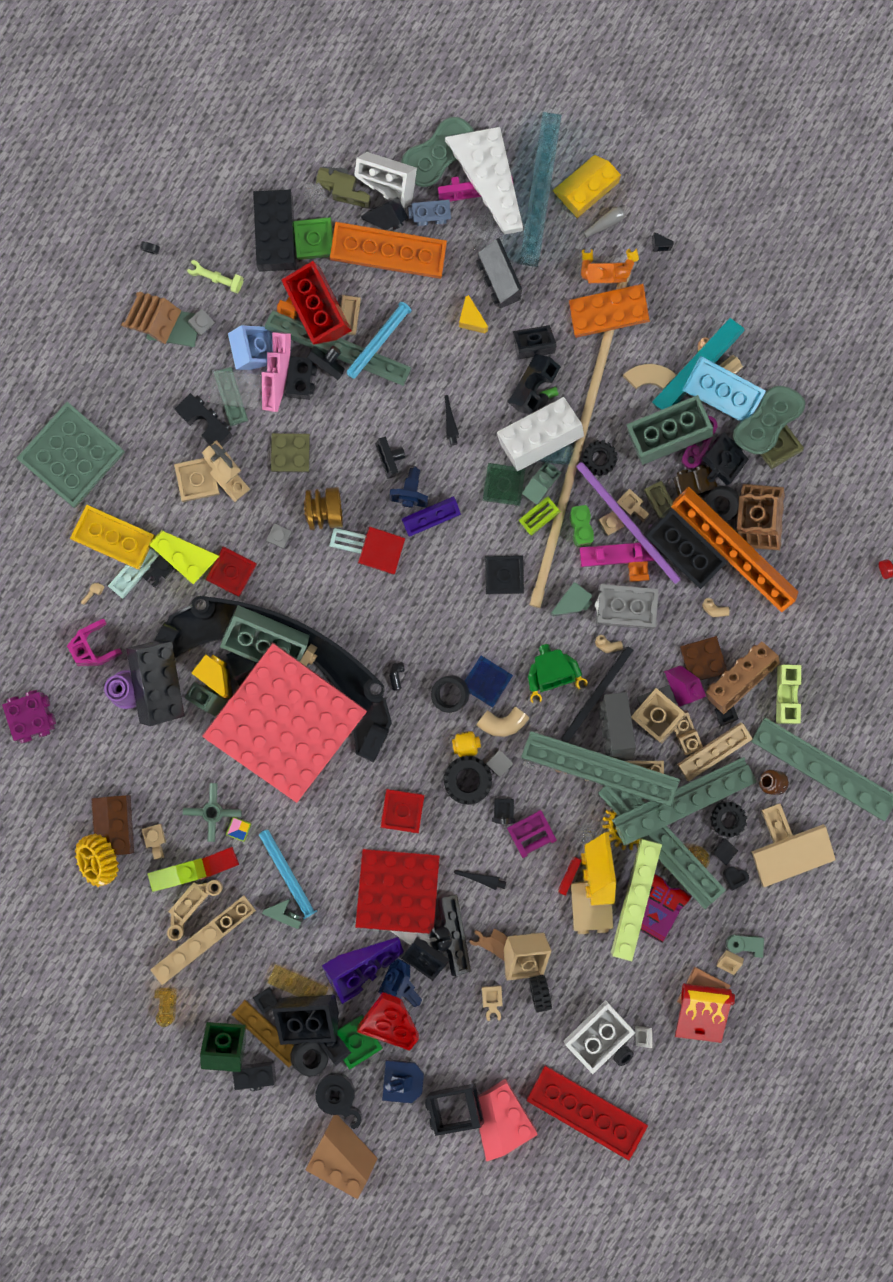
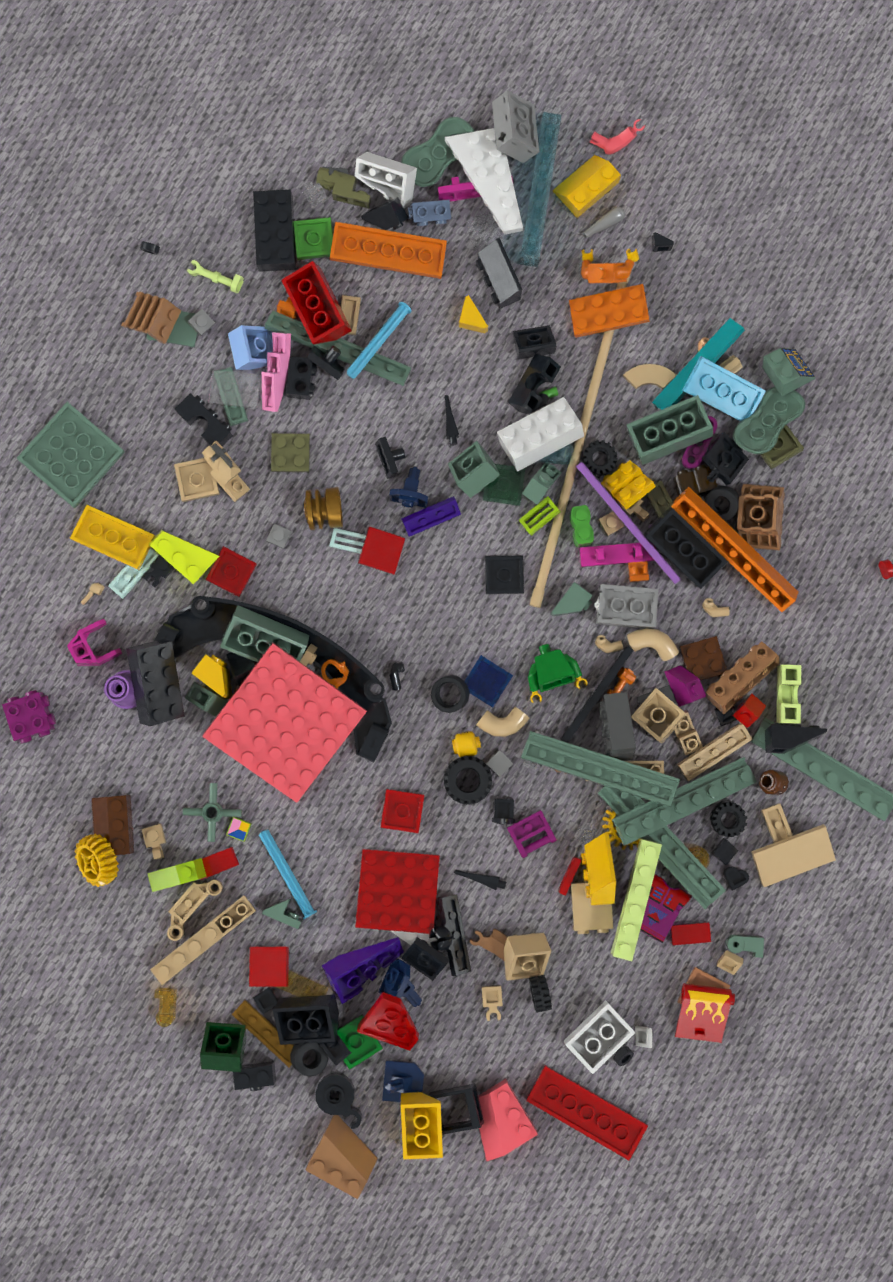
(269, 967): none -> red tile
(341, 667): none -> orange piece
(421, 1126): none -> yellow slope
(473, 469): none -> sand green slope
(515, 126): none -> light grey piece
(617, 142): none -> coral arm
(626, 676): none -> orange bar
(627, 484): none -> yellow plate
(654, 639): none -> tan cylinder
(690, 933): none -> red tile
(749, 710): none -> red brick
(783, 739): none -> black slope
(786, 370): none -> sand green slope

